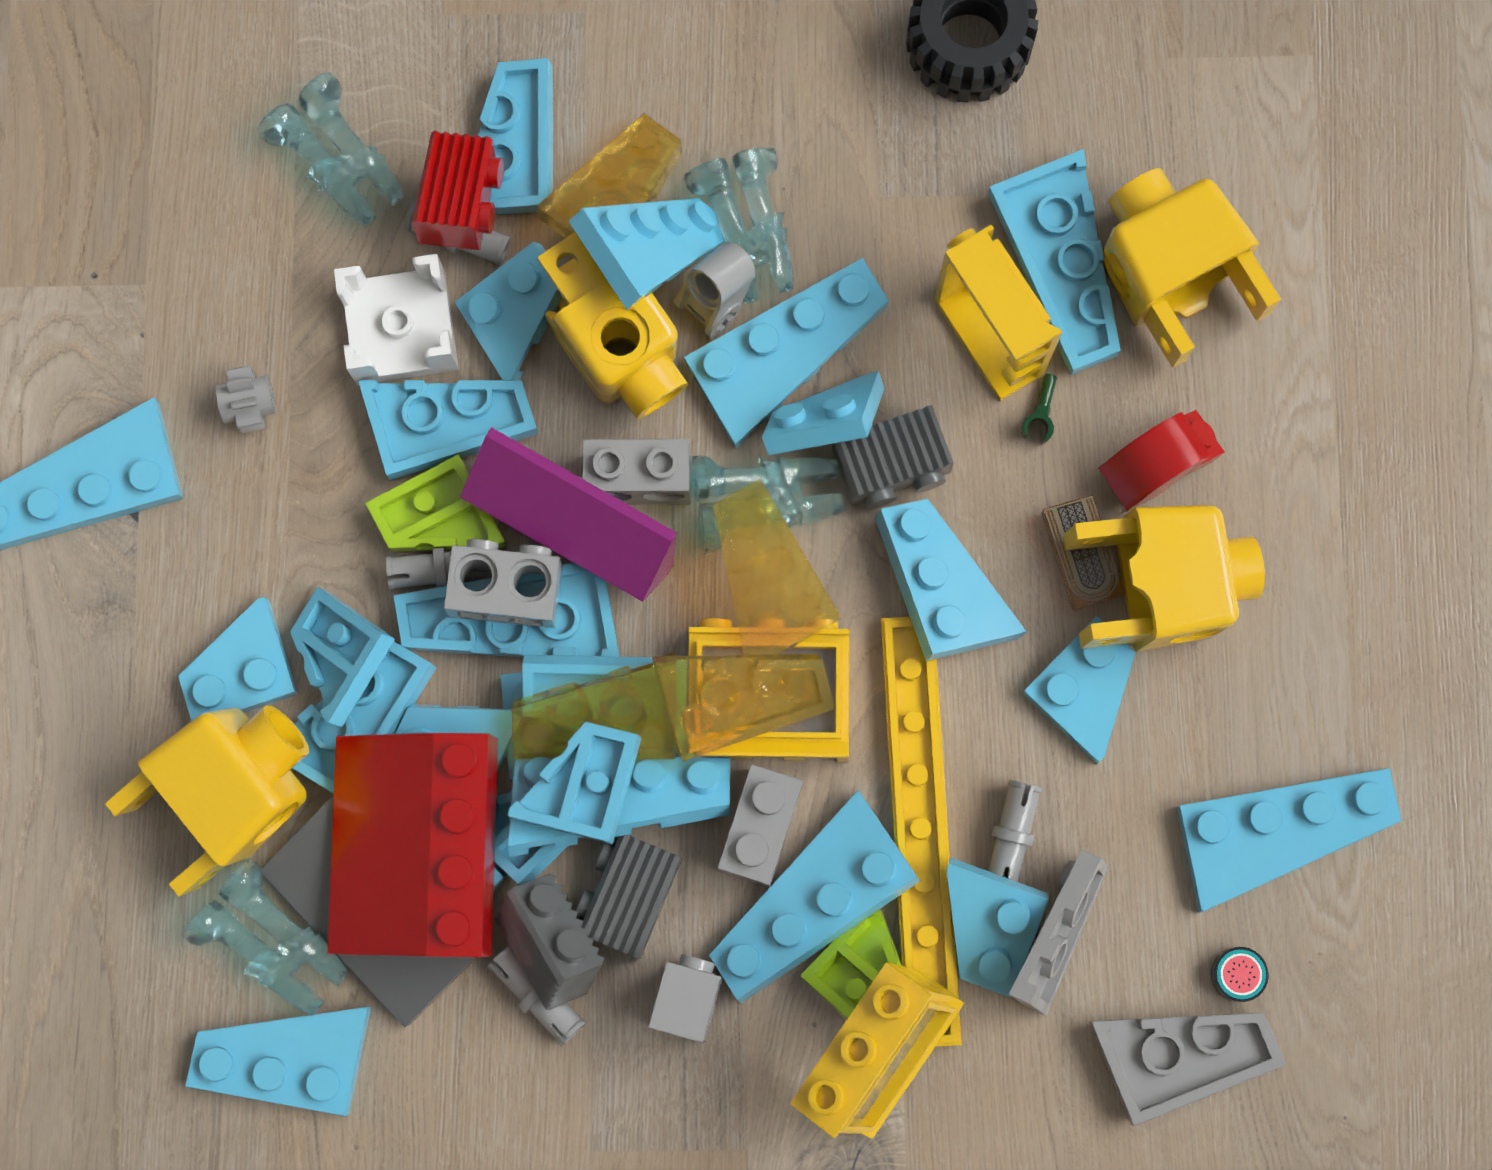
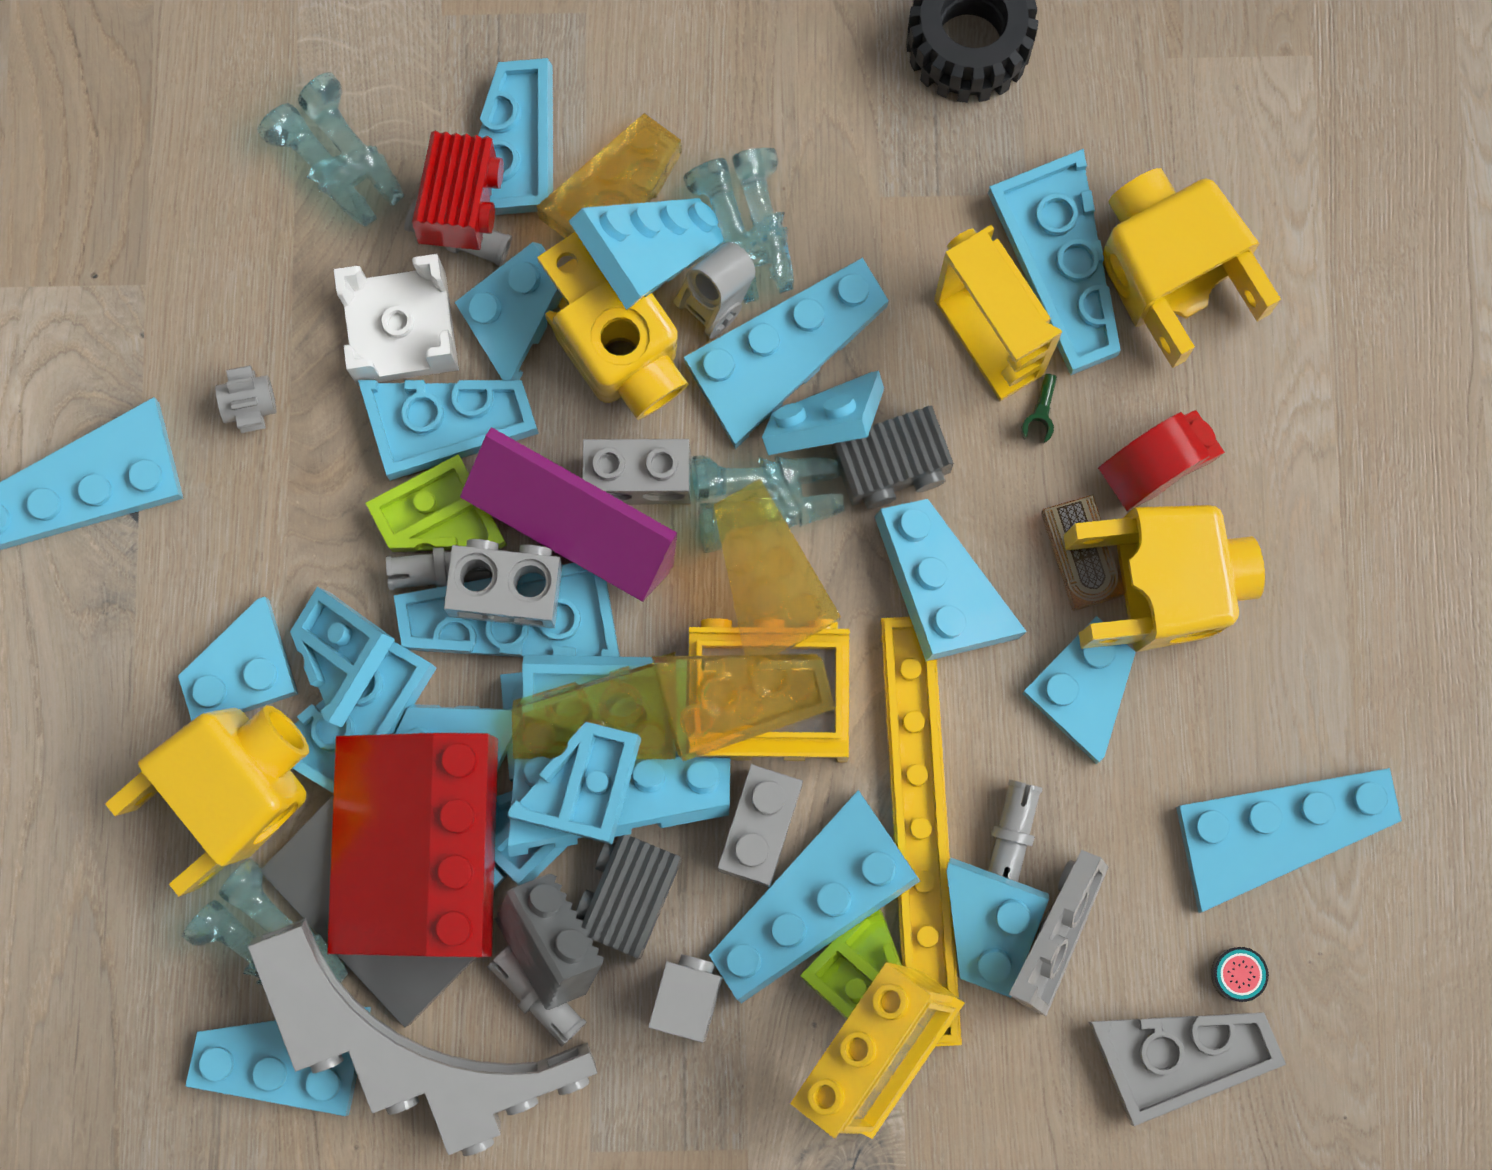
(324, 1021): none -> light grey arch

